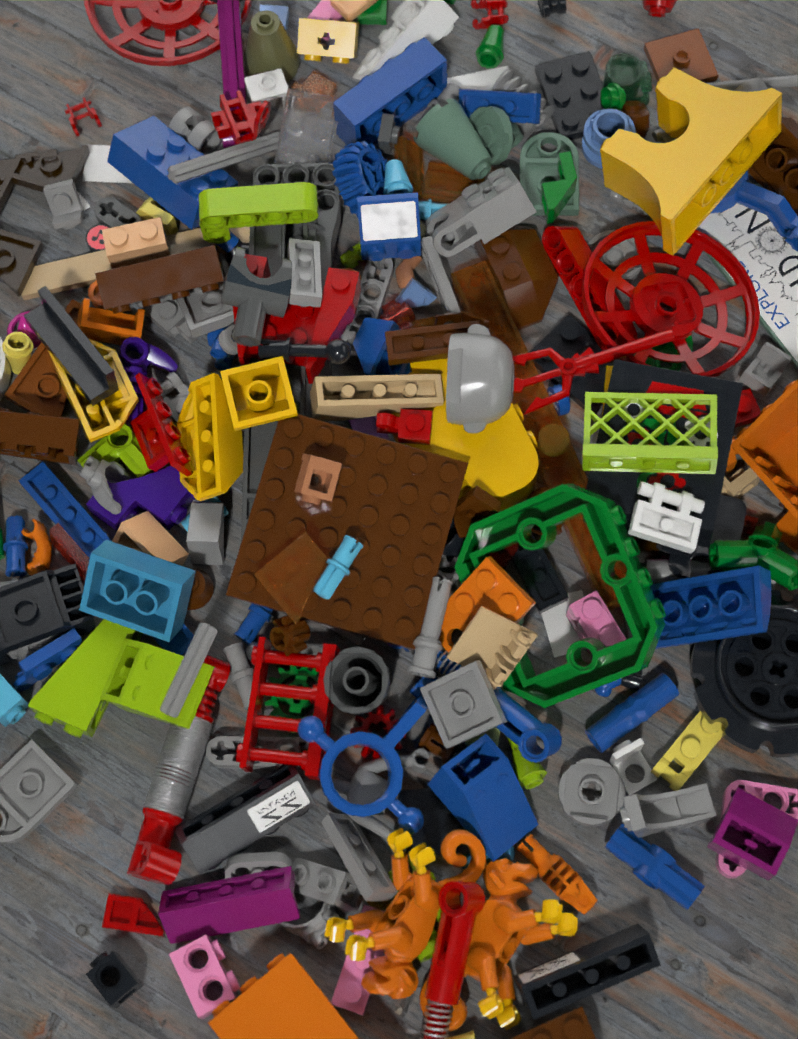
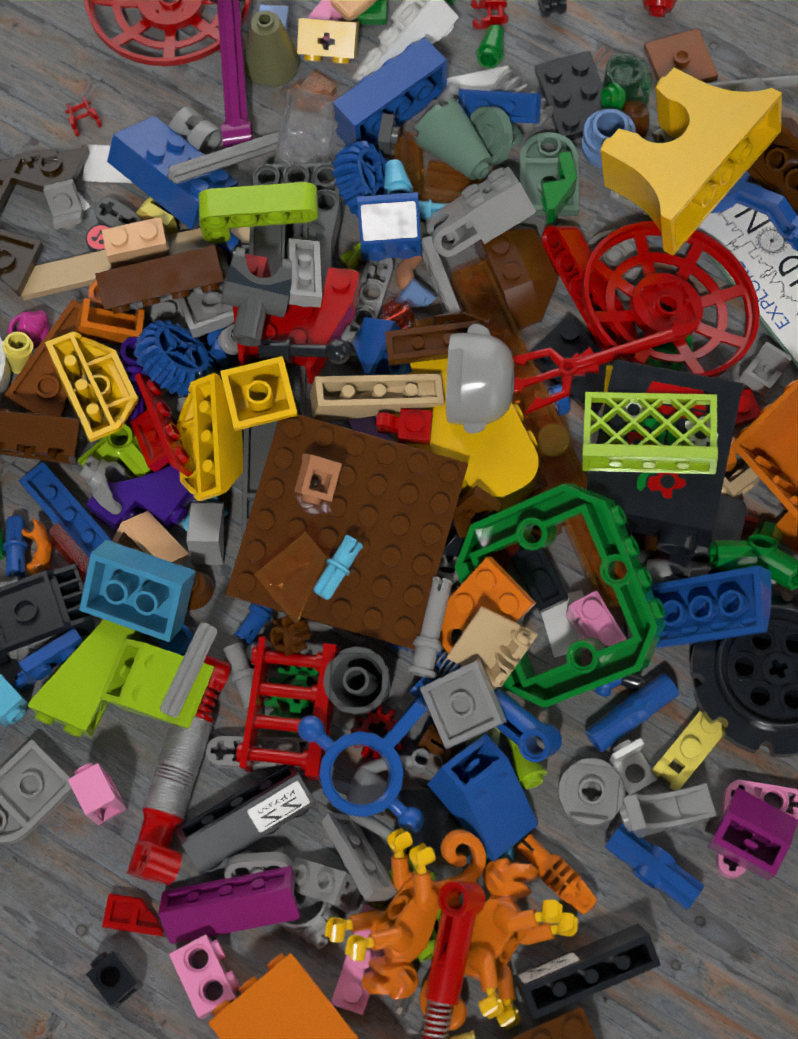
(72, 348): black fence -> none
(97, 793): none -> bright pink brick
(172, 356): none -> blue gear
(232, 121): red piece -> none
(267, 86): white bracket -> none
(665, 525): white plate -> none

